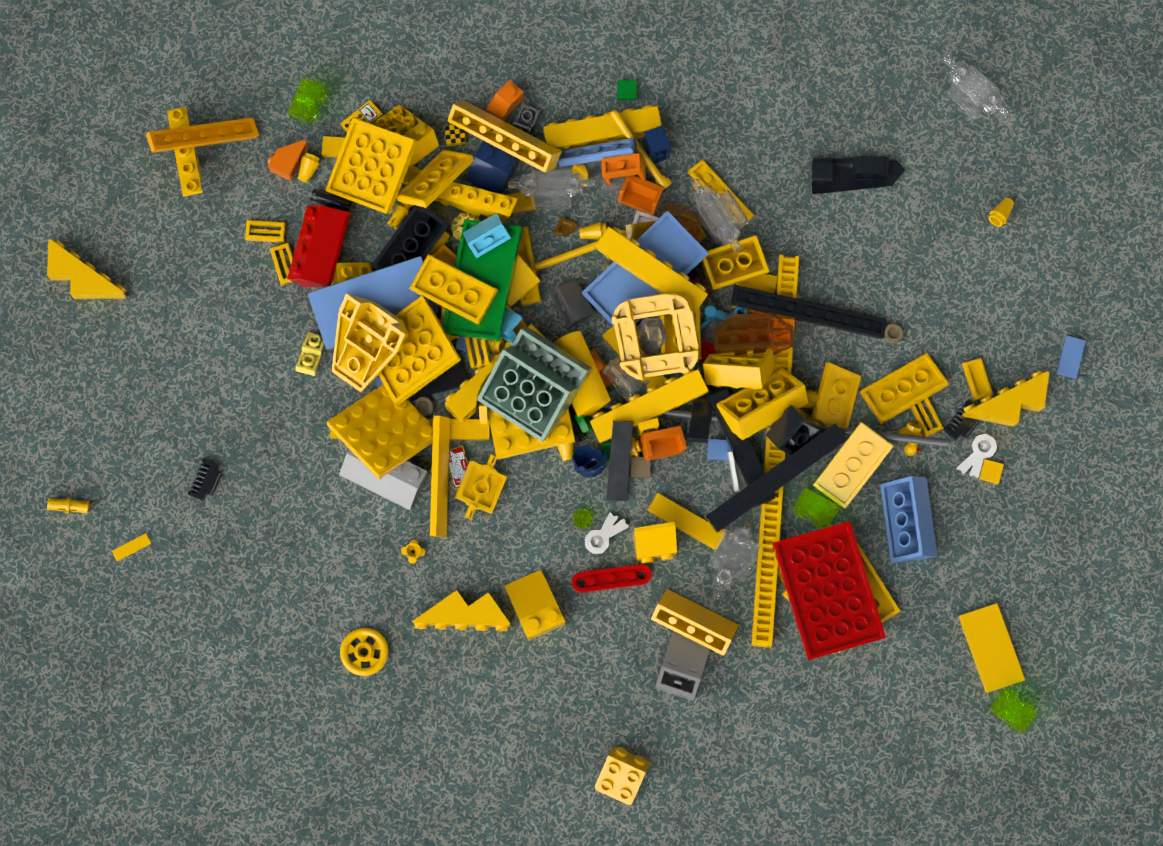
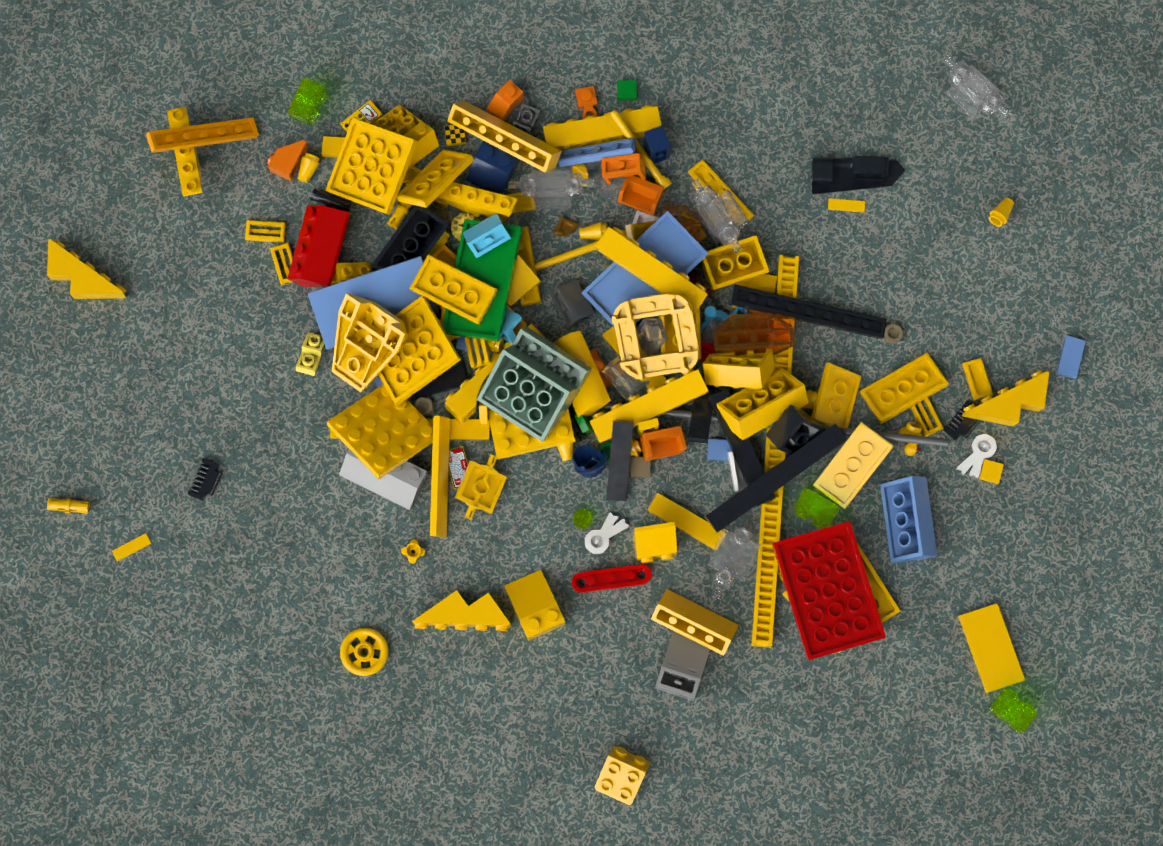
(586, 100): none -> orange plate
(846, 205): none -> yellow window

